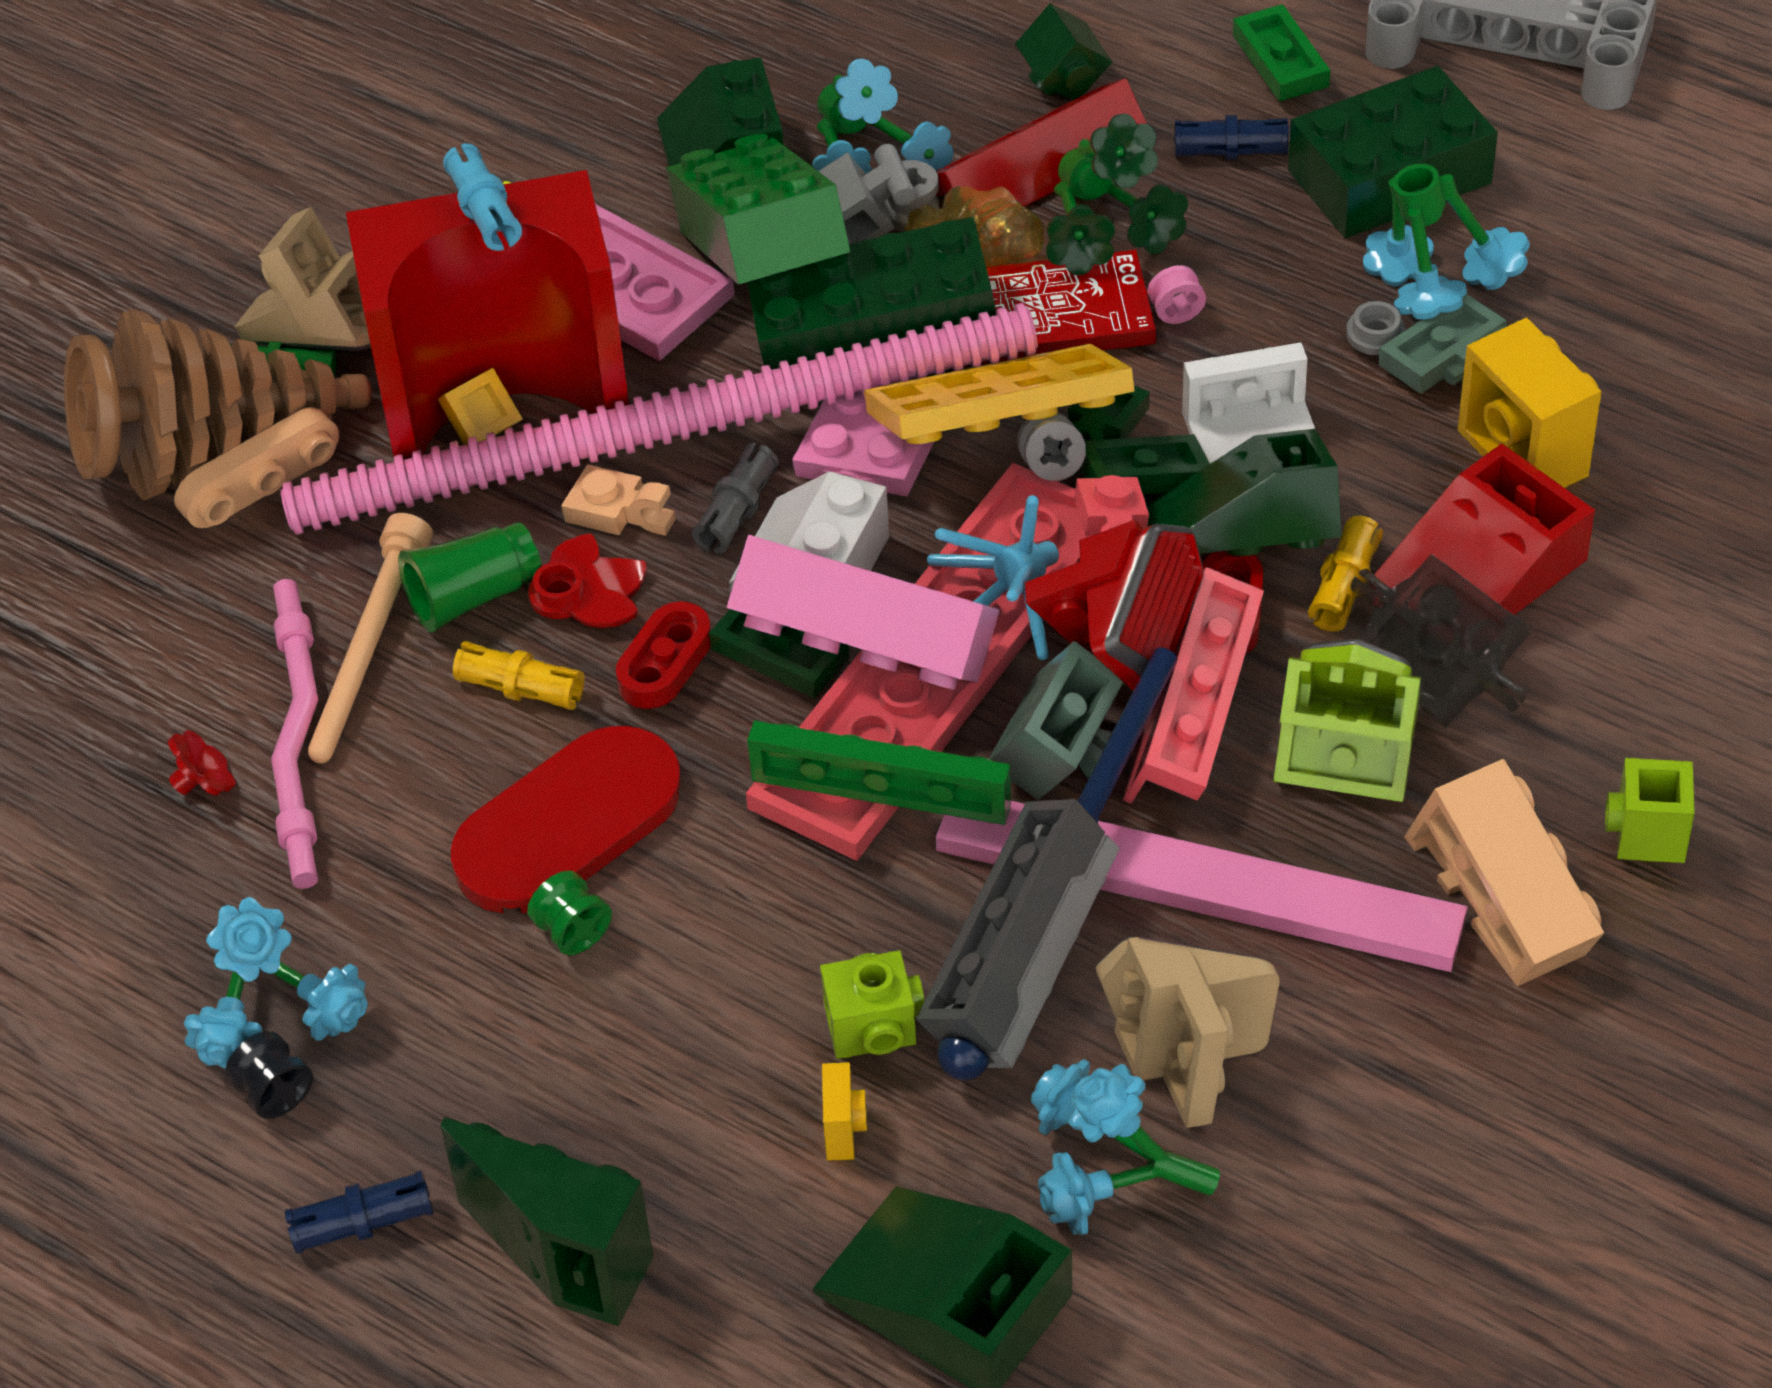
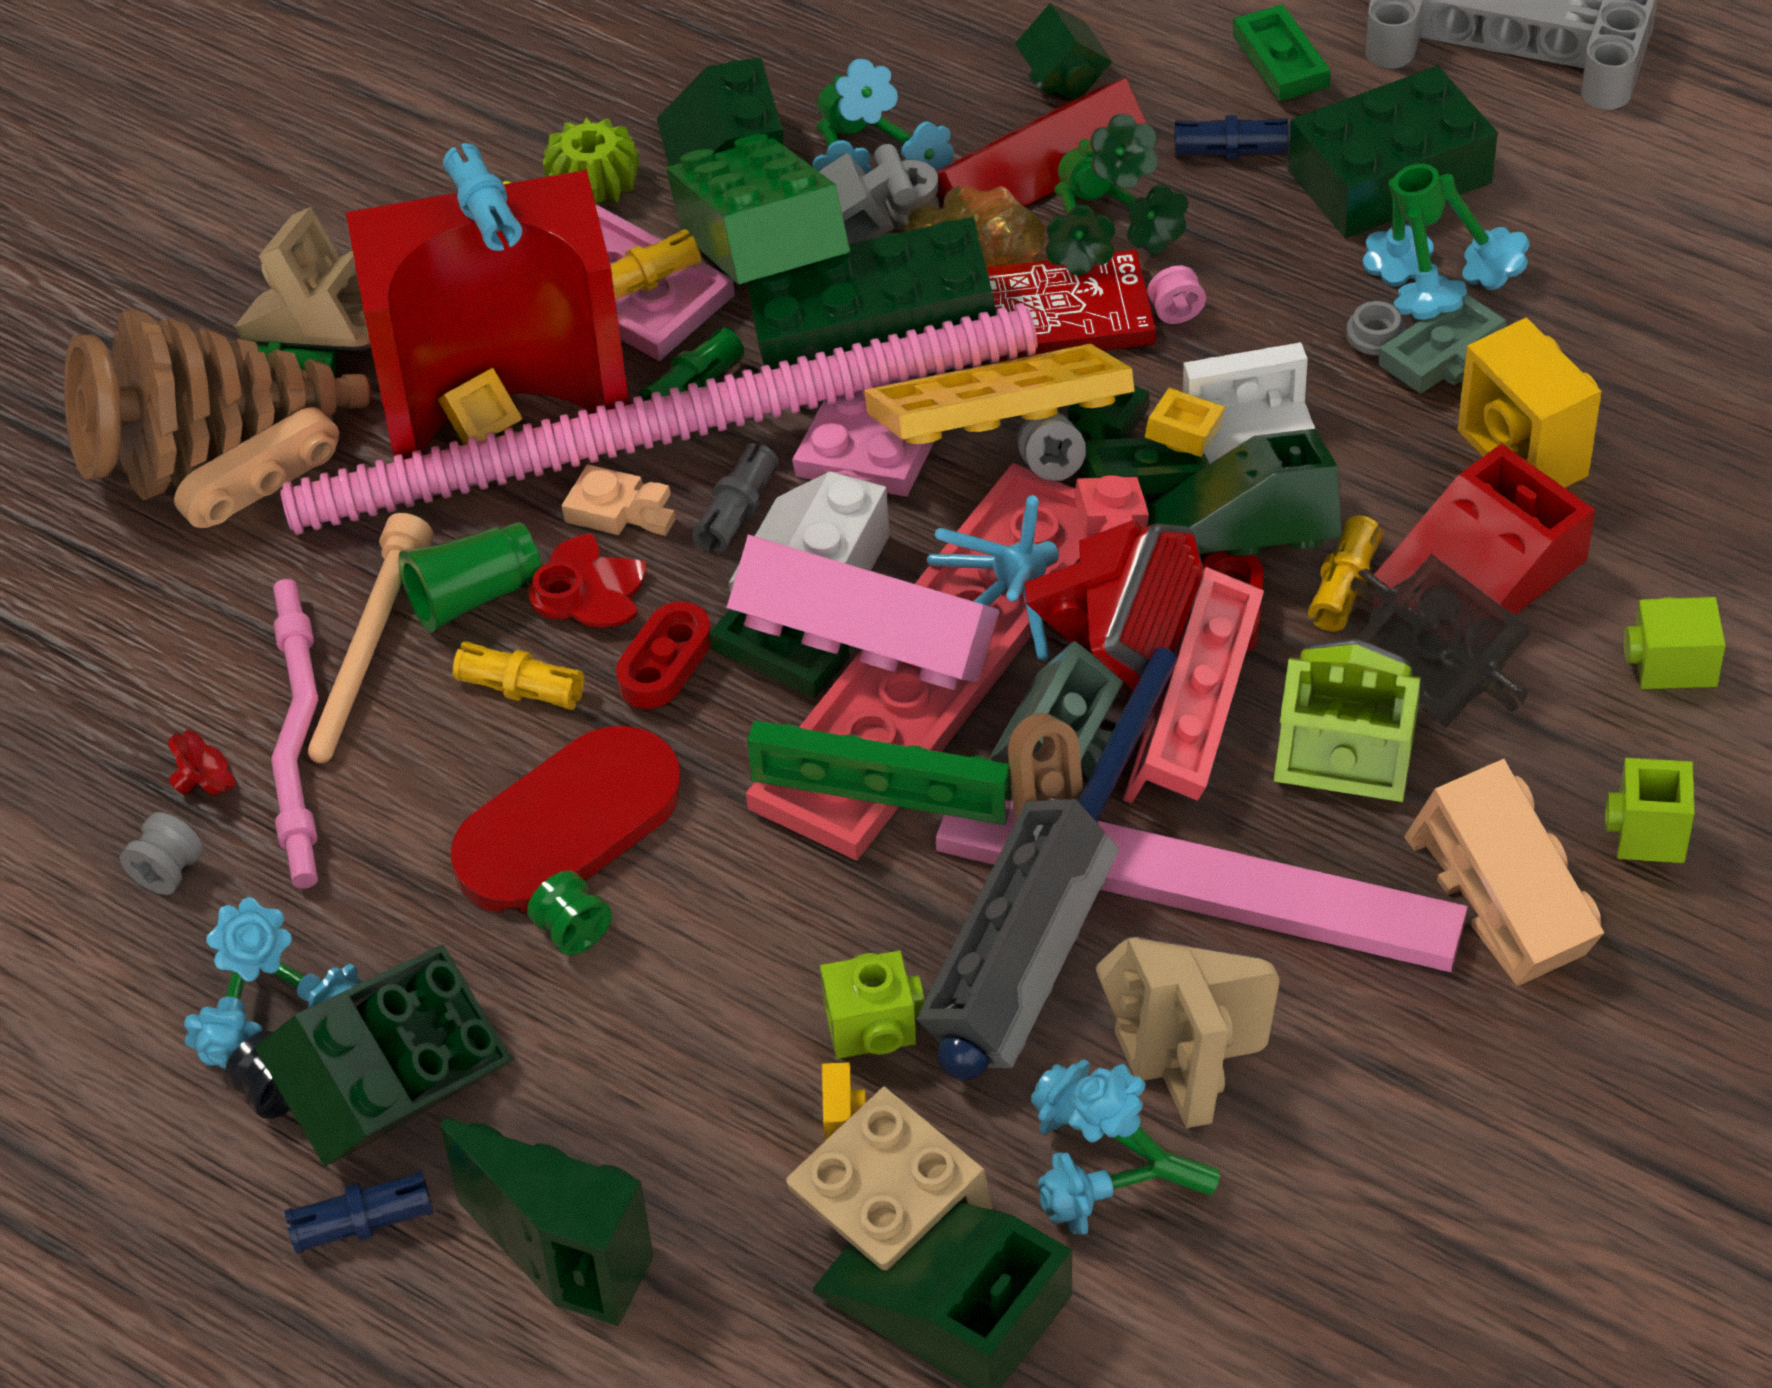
(161, 853): none -> light grey wheel
(381, 1053): none -> dark green slope
(599, 149): none -> lime gear
(648, 265): none -> yellow pin
(697, 366): none -> green pin
(887, 1179): none -> tan bracket
(1051, 771): none -> medium nougat plate
(1184, 422): none -> yellow plate
(1676, 643): none -> lime brick

